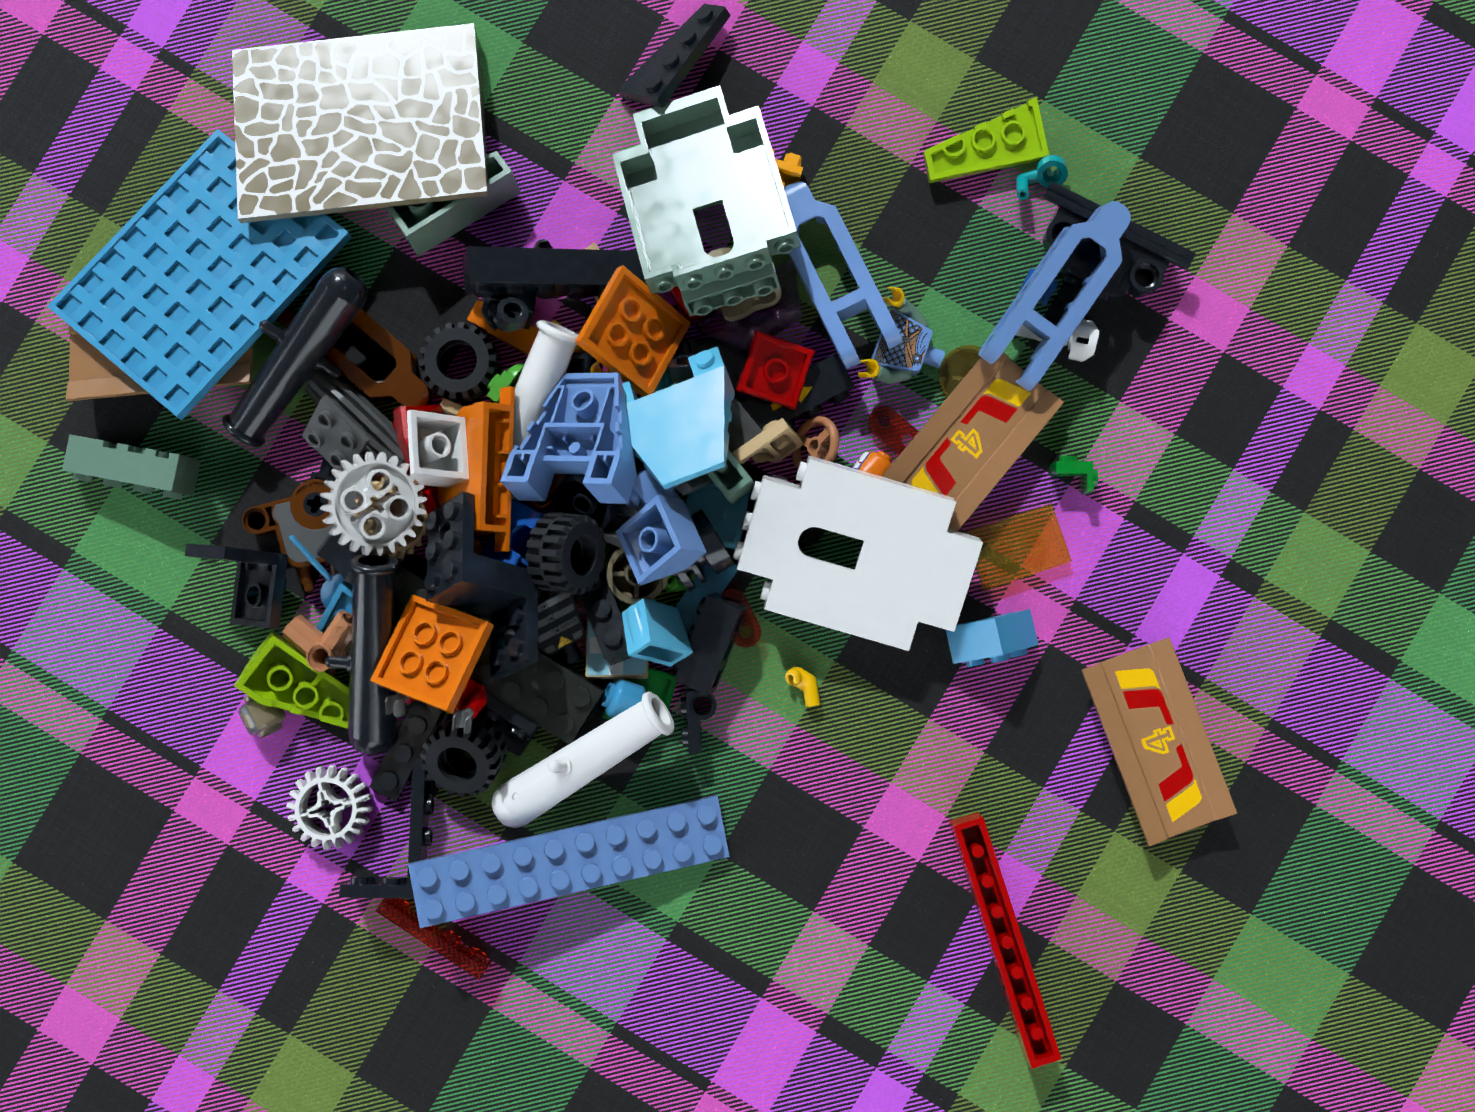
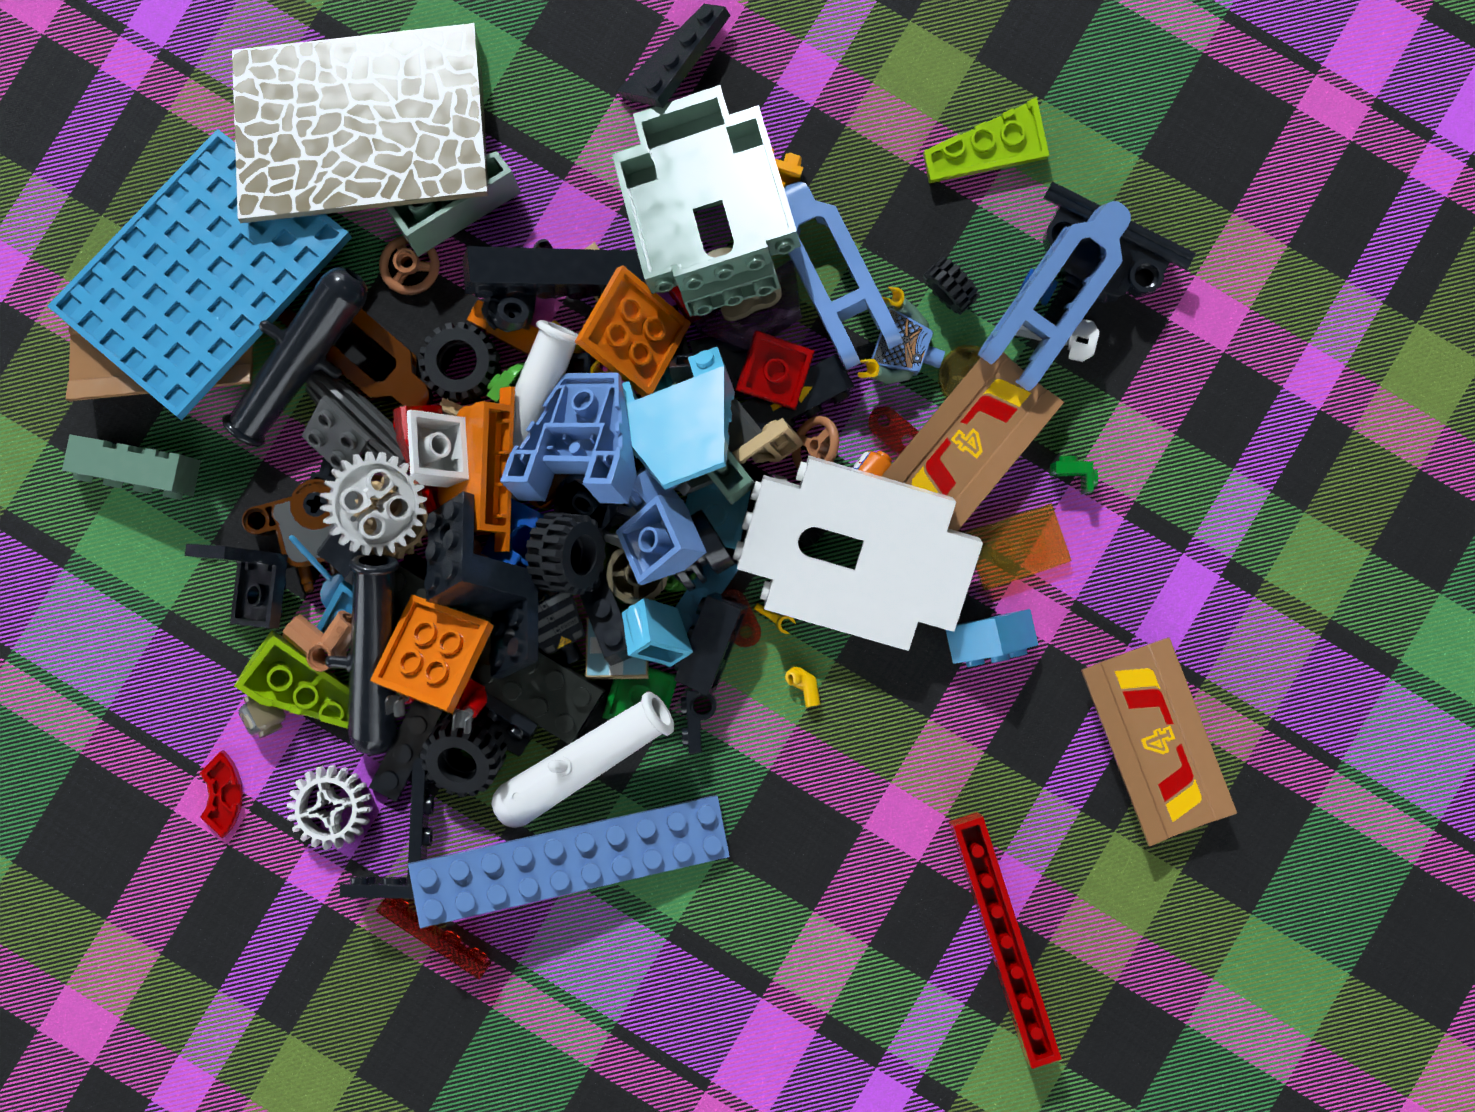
(224, 794): none -> red tile
(402, 255): none -> nougat piece
(621, 696): dark azure head -> none
(776, 618): none -> yellow hand
(951, 285): none -> black tyre
(1042, 175): teal plate -> none

